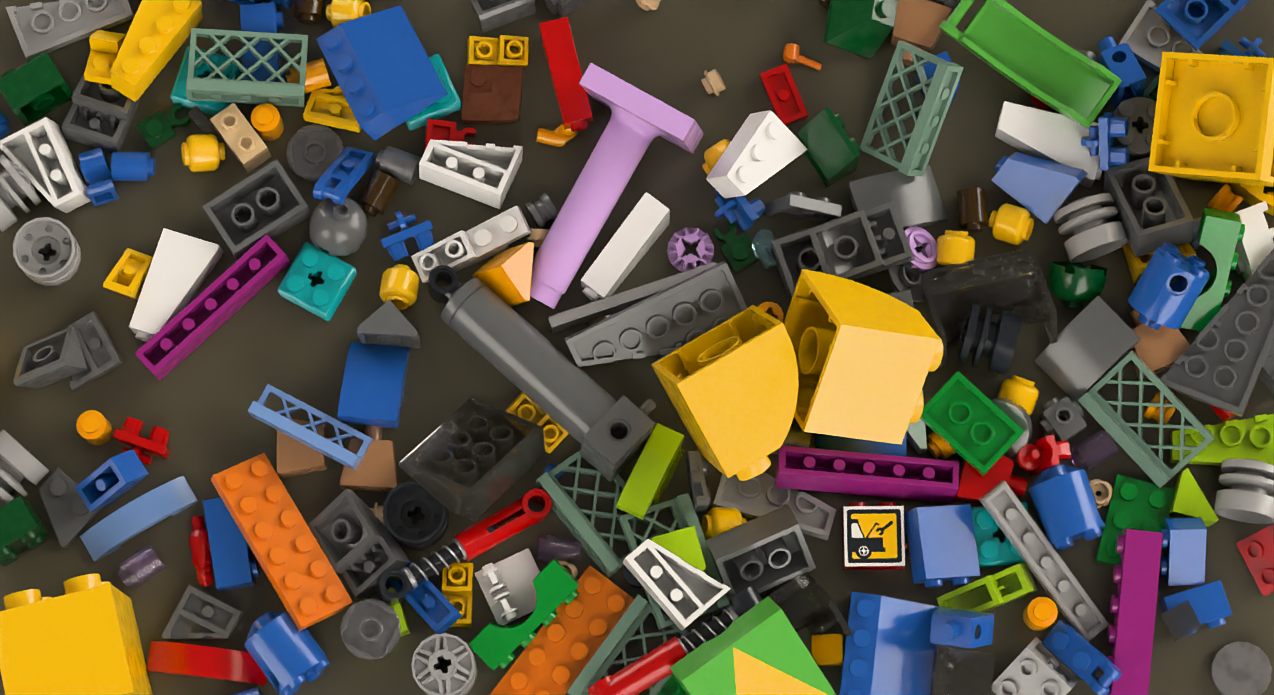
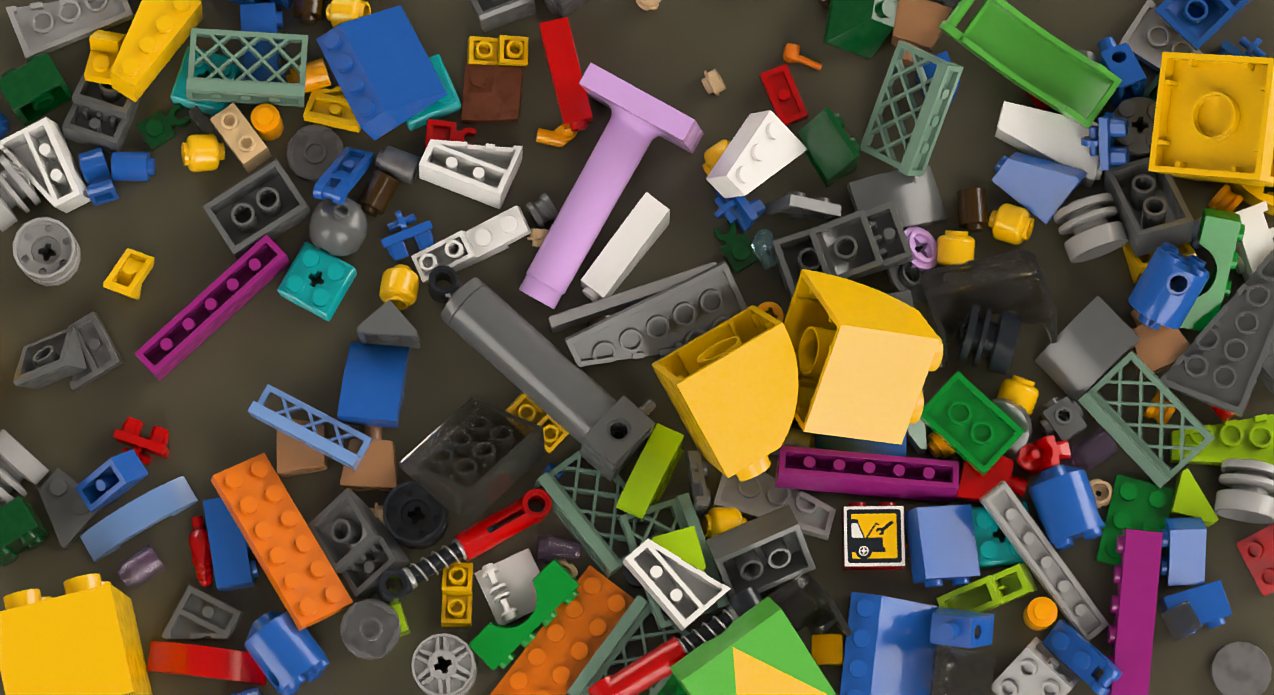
(94, 427): light orange brick -> none
(172, 280): white slope -> none
(431, 605): blue plate -> none
(509, 274): light orange slope -> none
(676, 248): lavender gear -> none
(1076, 282): dark green cylinder -> none

